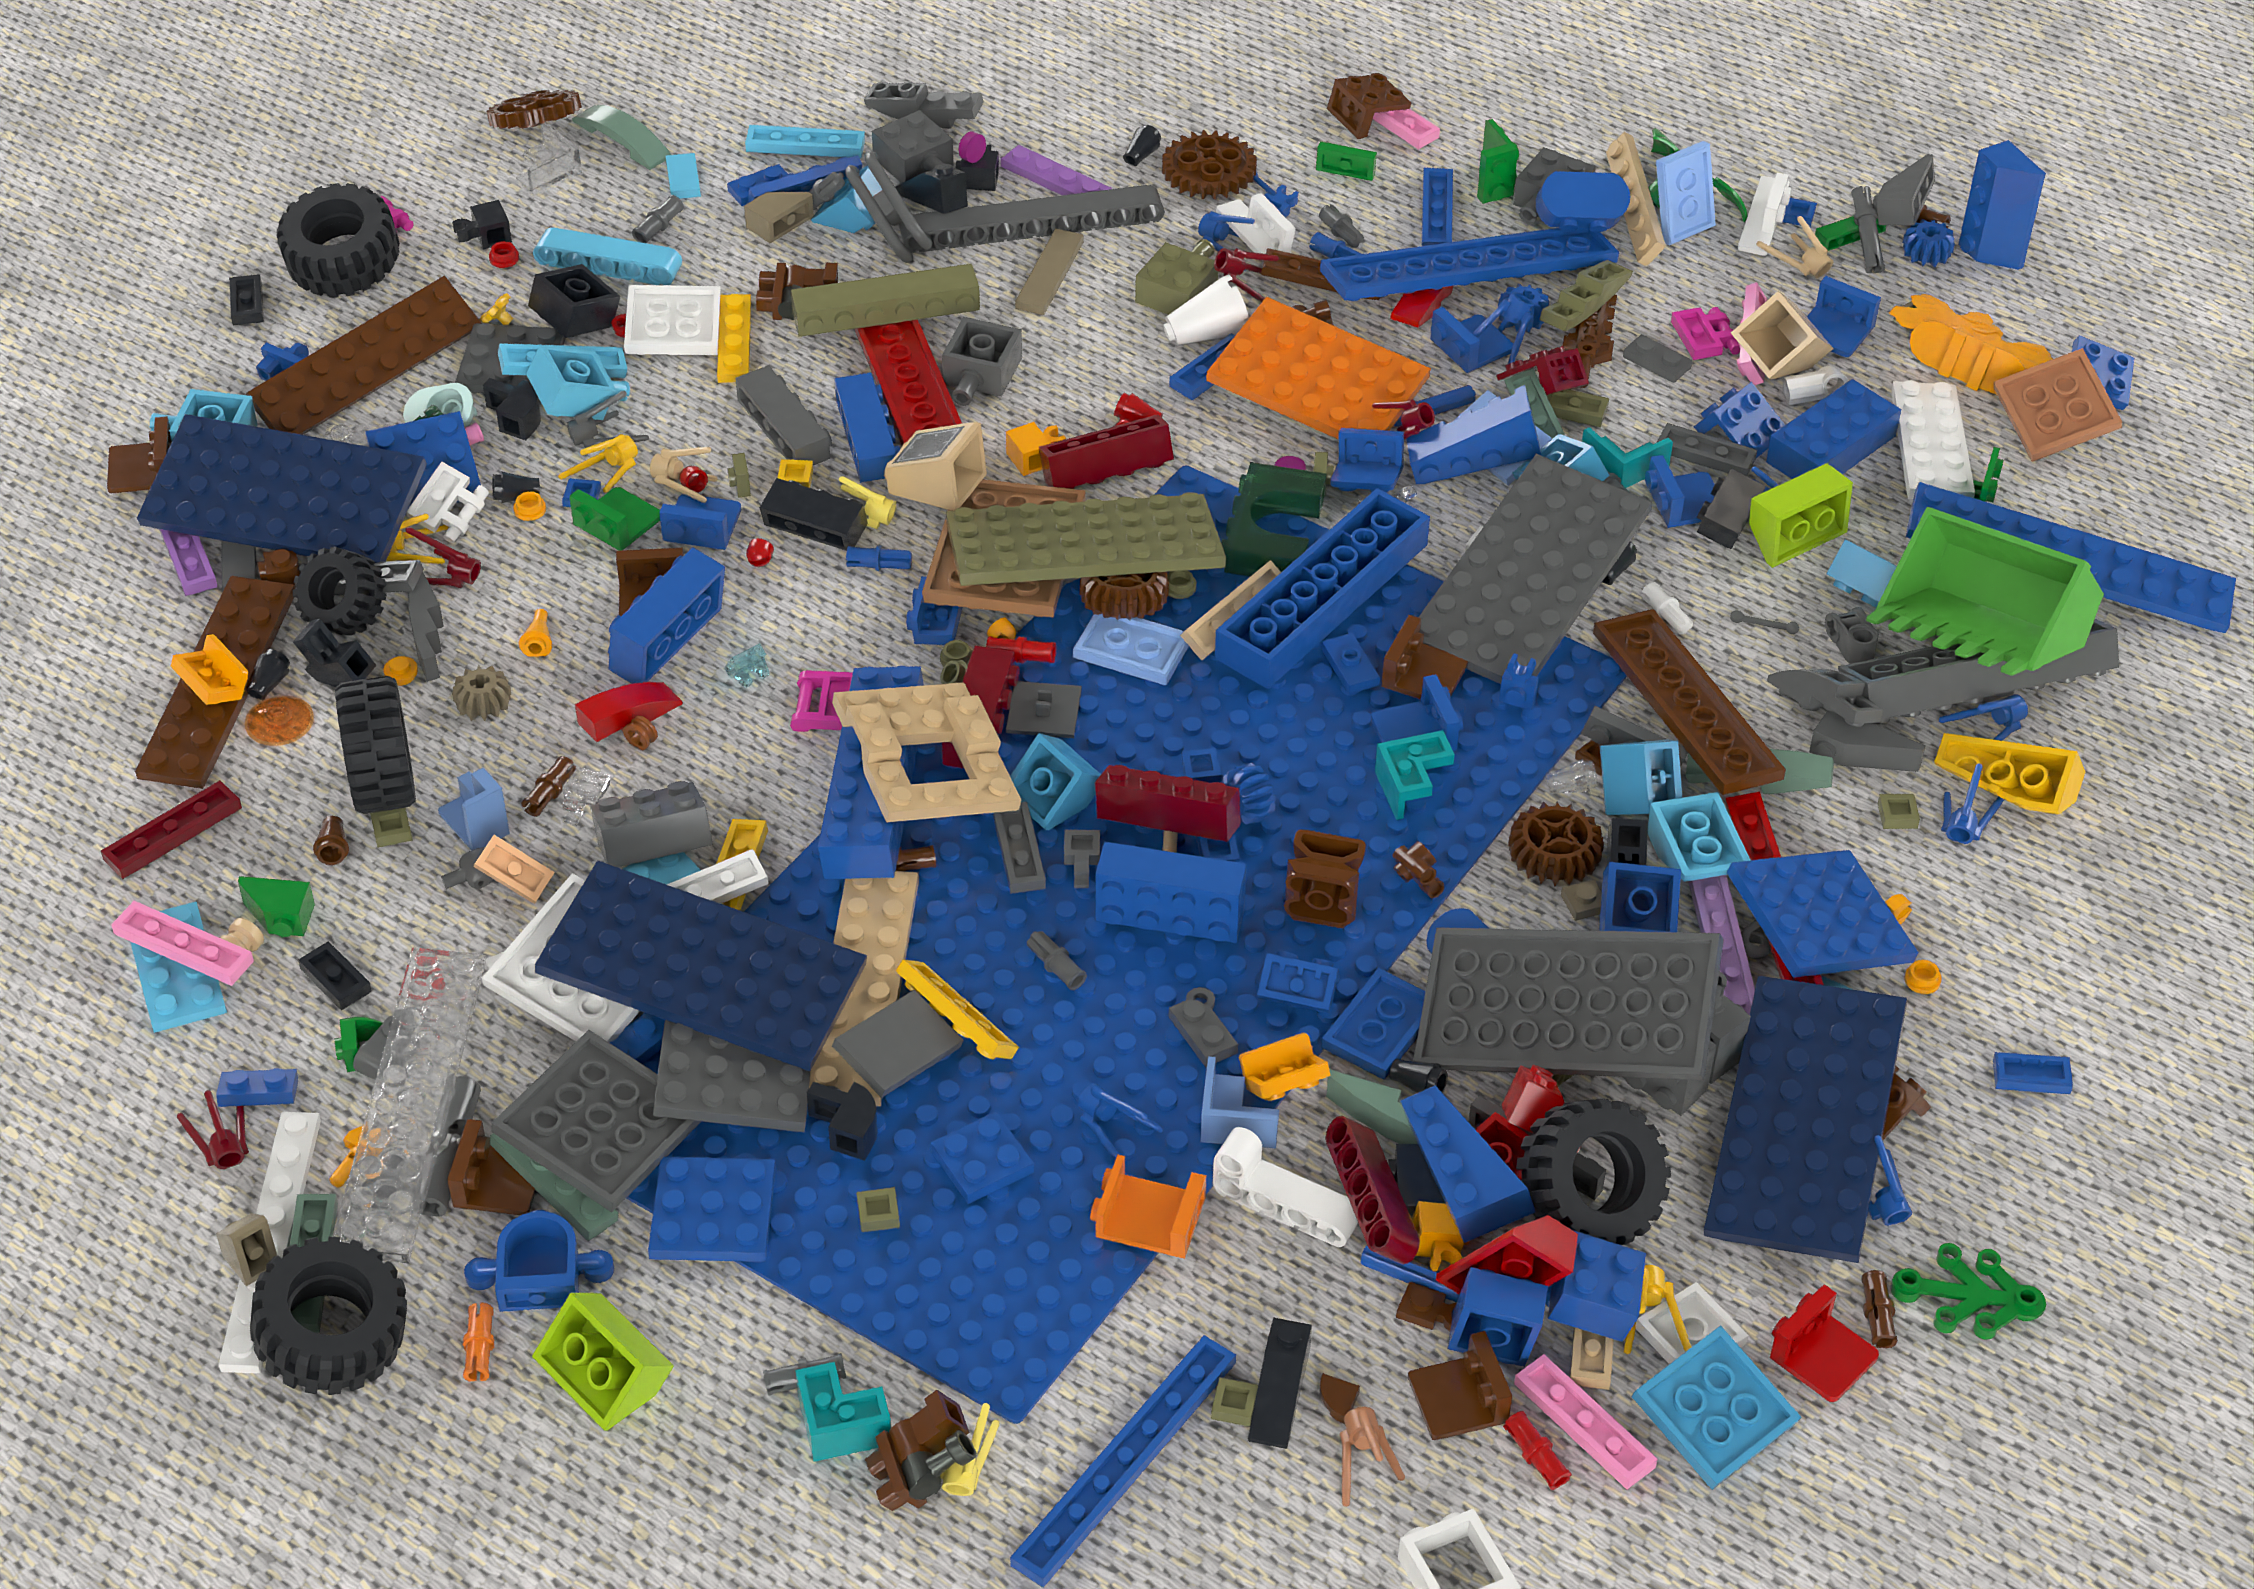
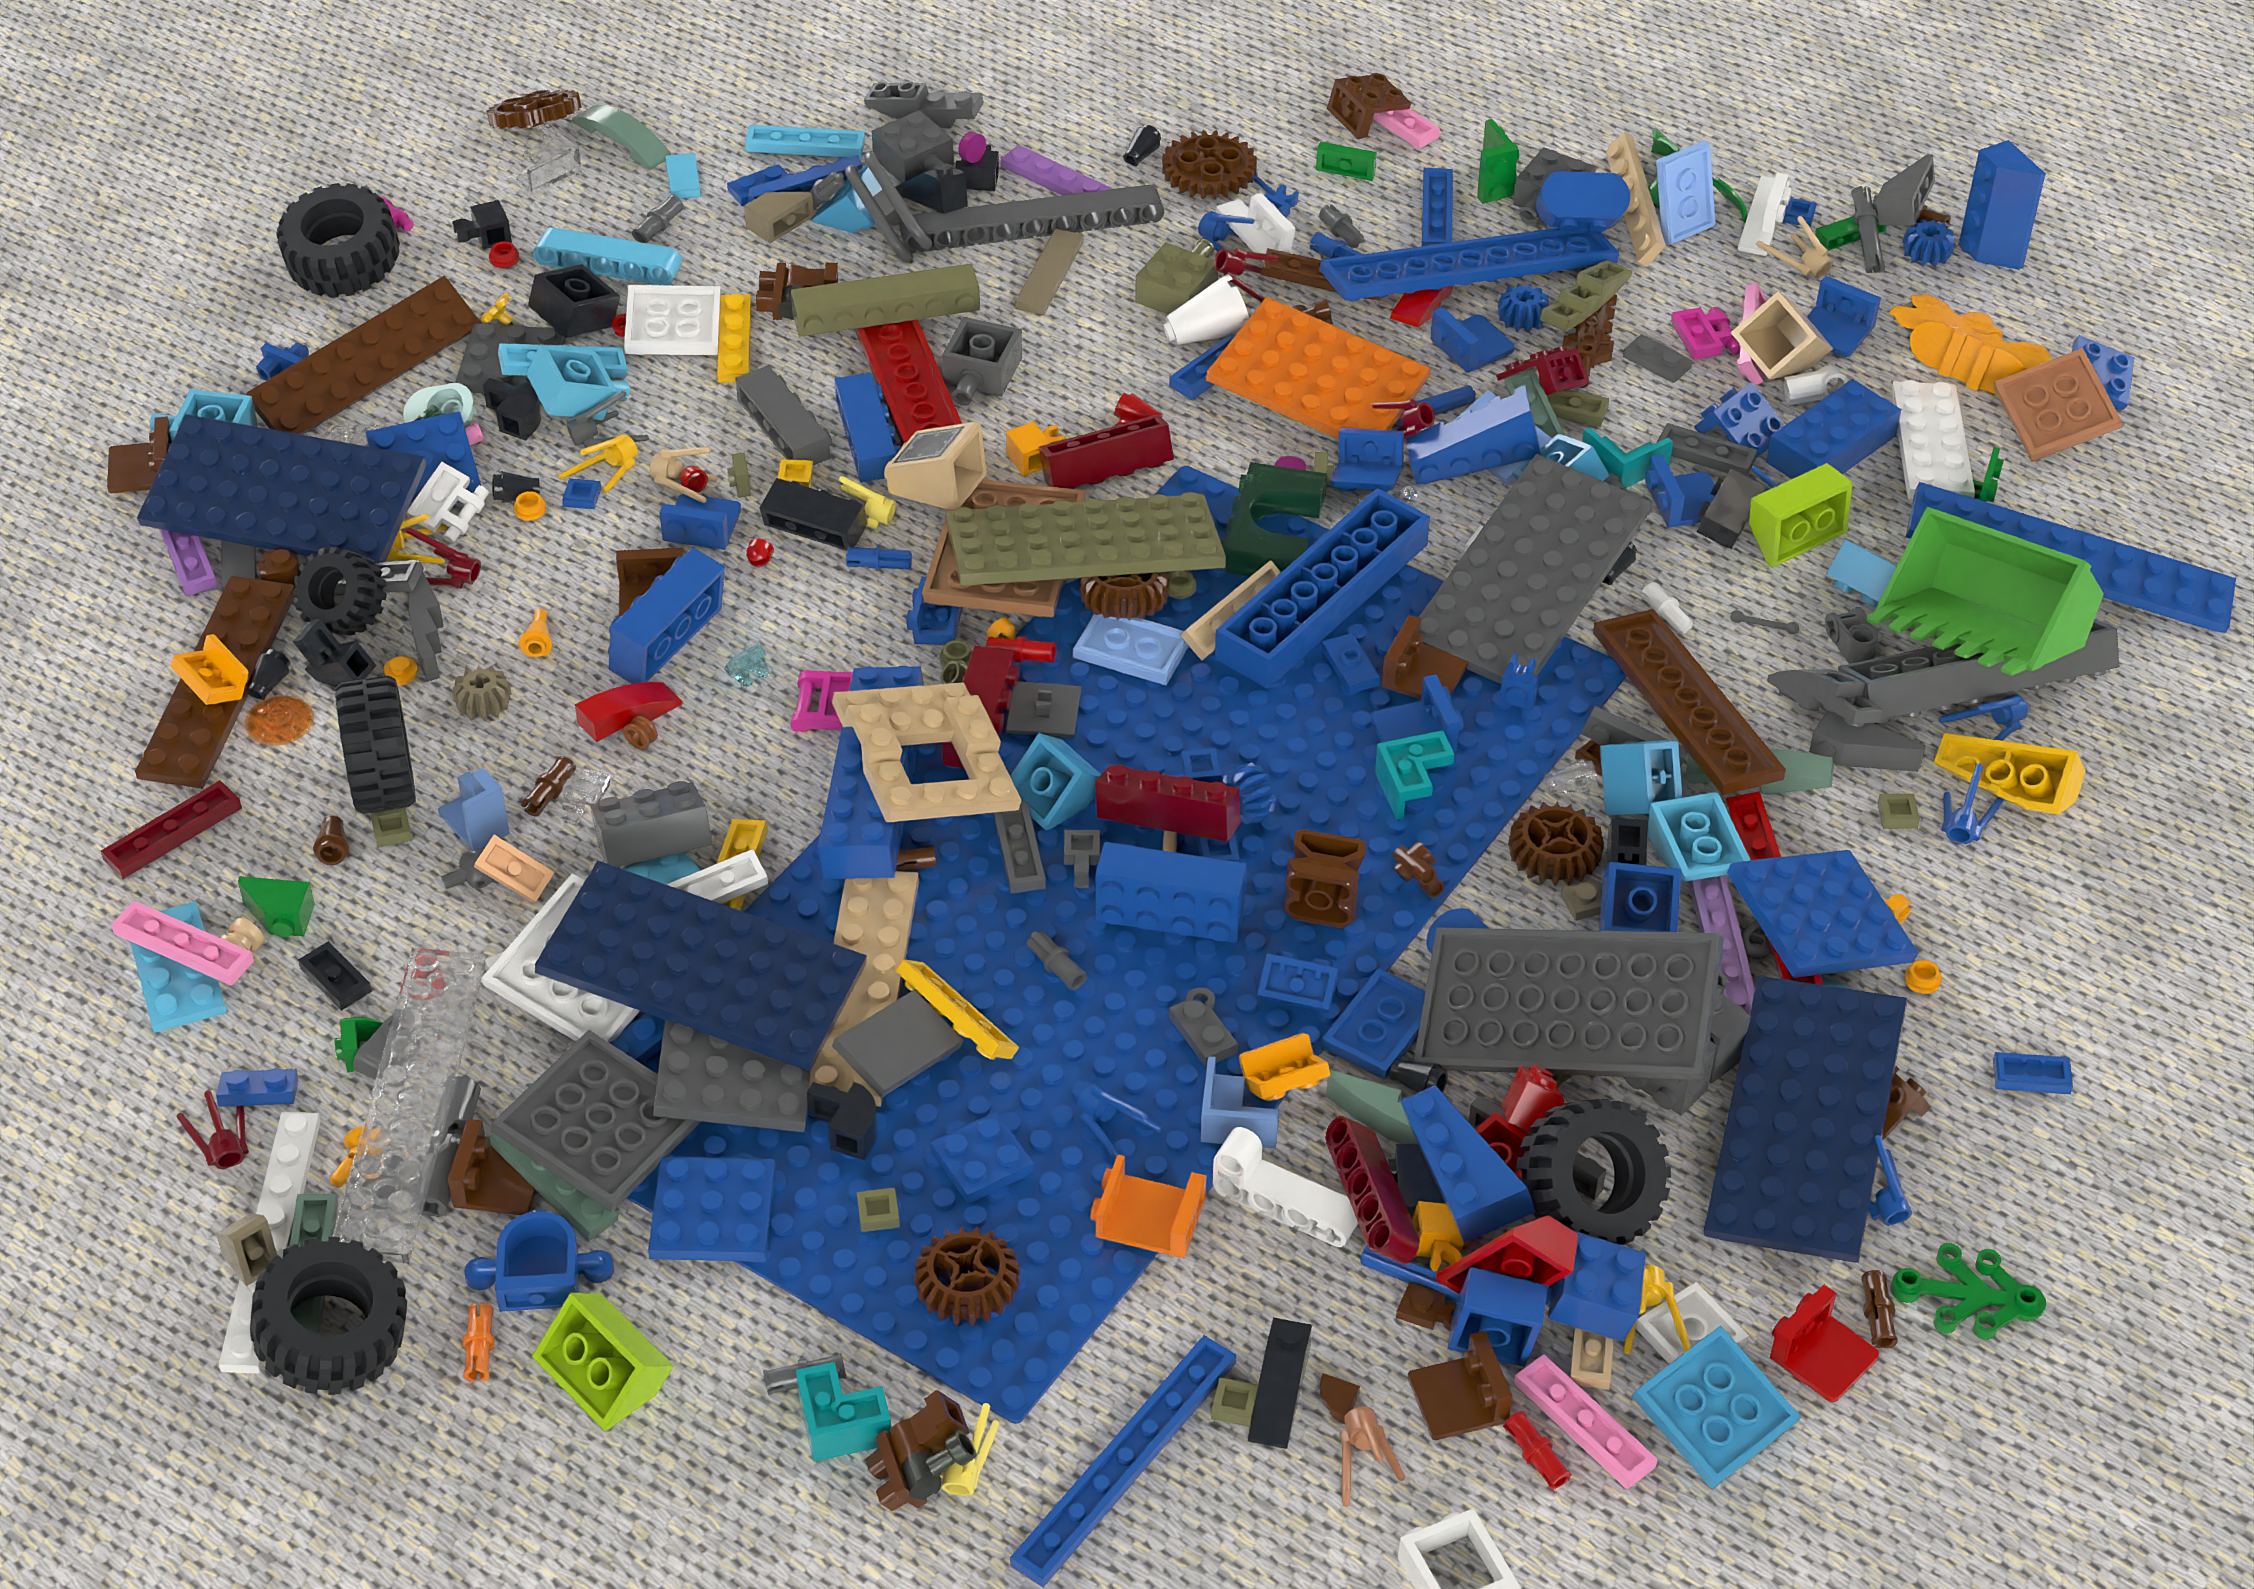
(246, 299): black plate -> none
(615, 517): green bracket -> none
(971, 1287): none -> reddish brown gear
(1514, 310): blue plant -> none

